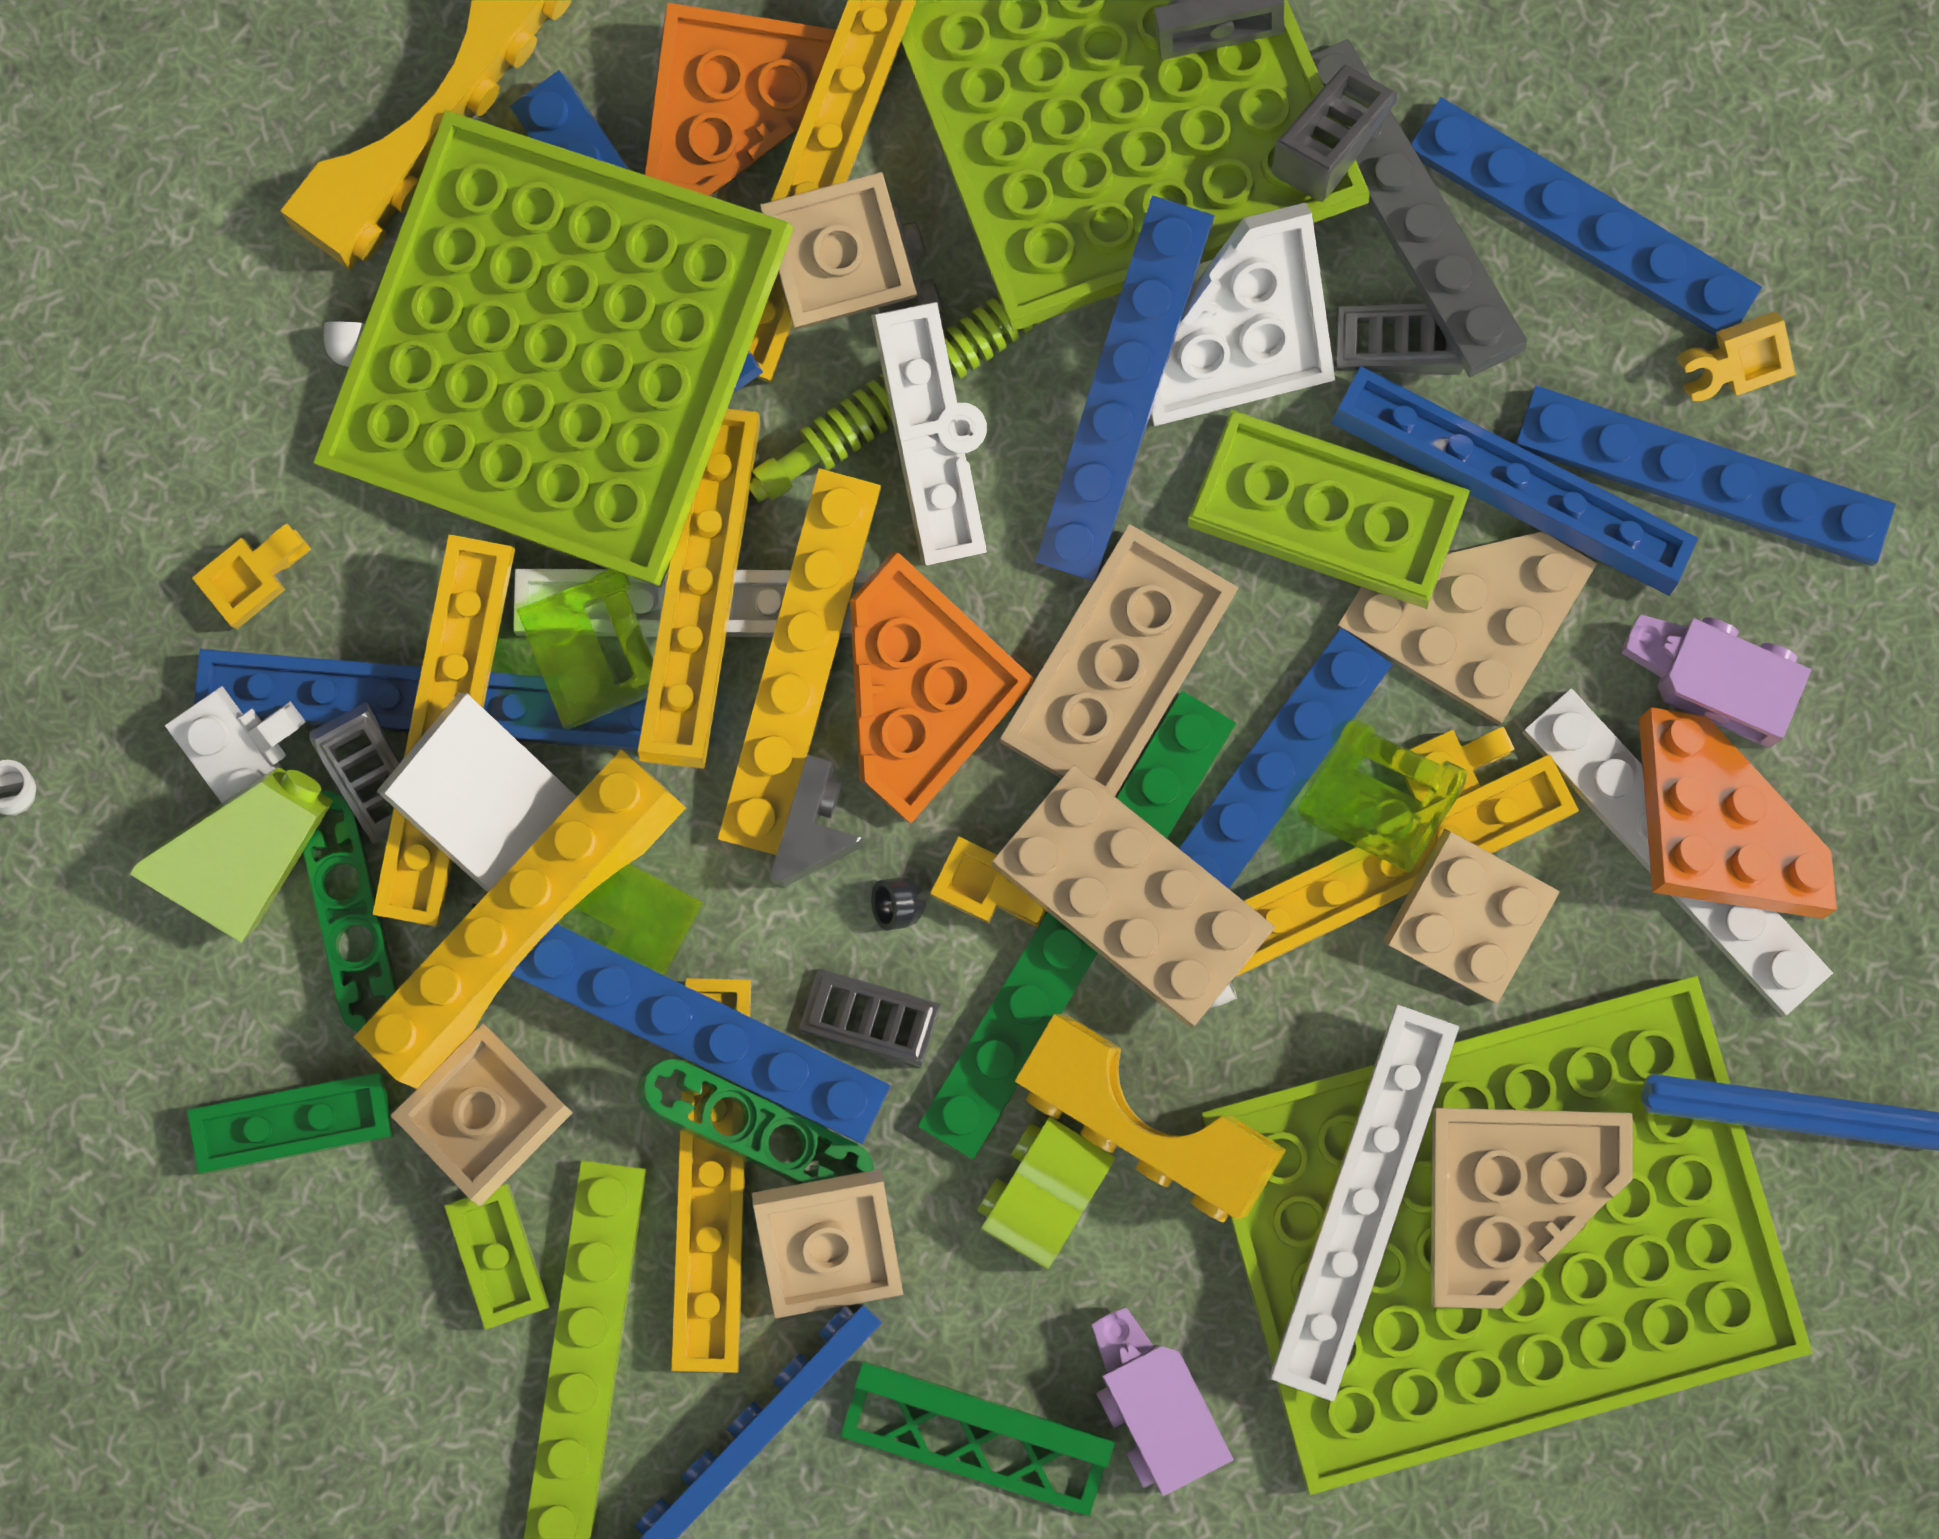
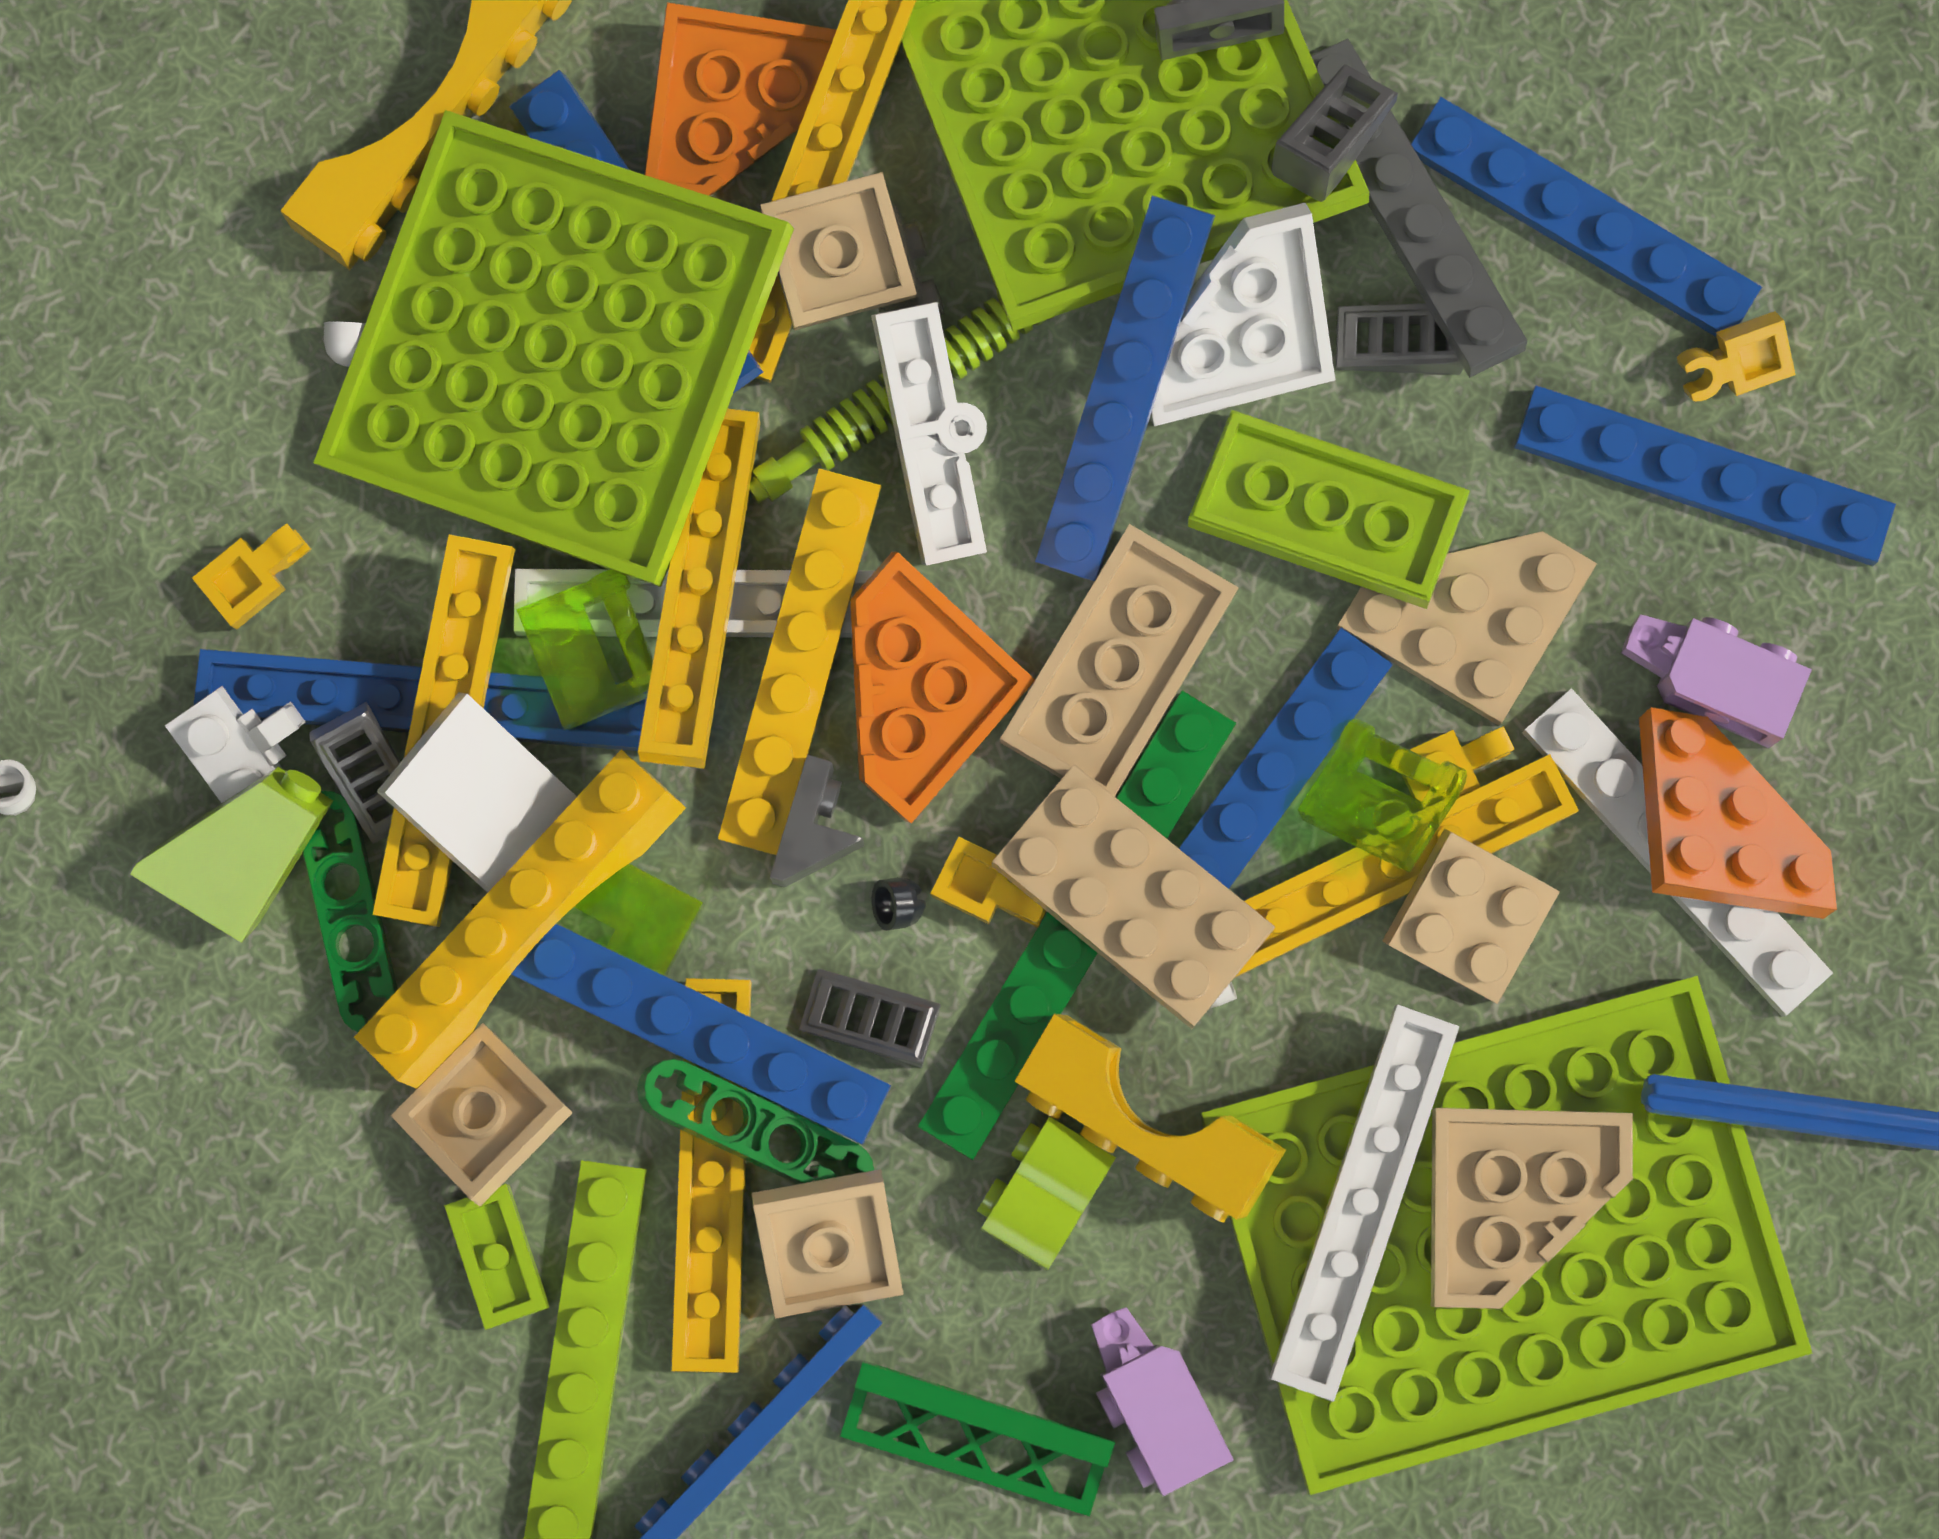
(290, 1123): green plate -> none
(1515, 481): blue plate -> none

